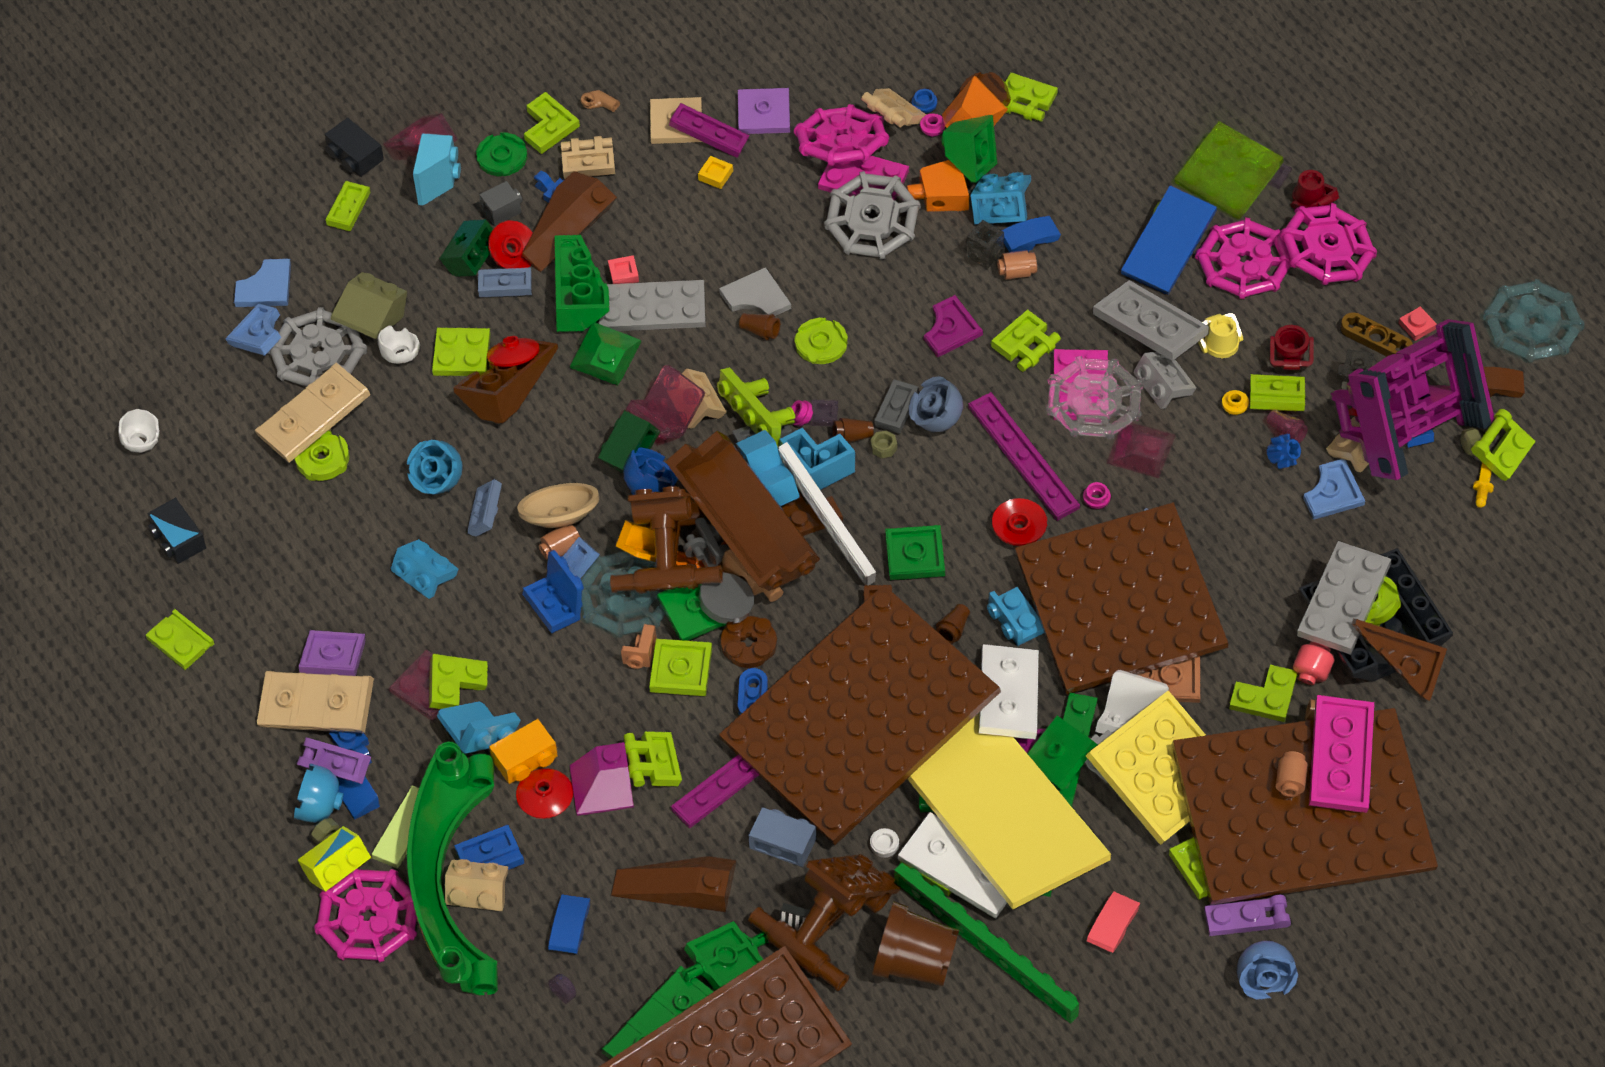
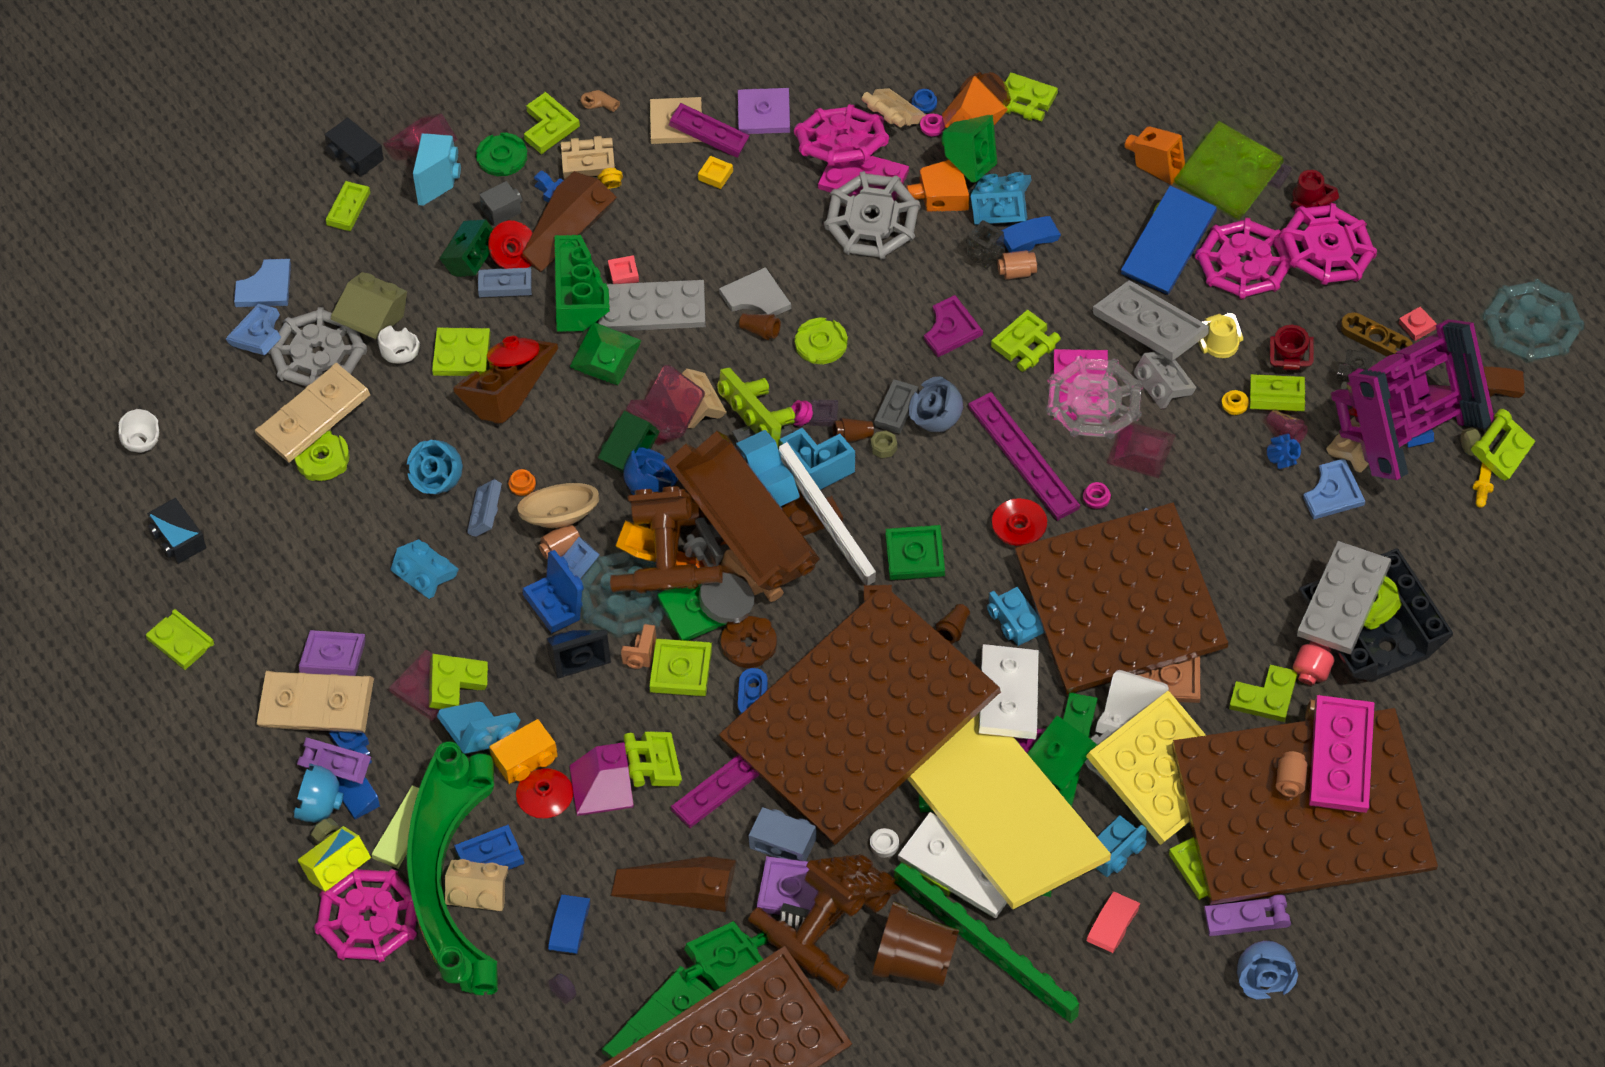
(522, 482): none -> orange plate
(578, 651): none -> black slope
(610, 177): none -> yellow plate
(785, 883): none -> medium lavender plate
(1121, 841): none -> dark azure bracket
(1158, 153): none -> orange torso
(1411, 658): reddish brown wing -> none

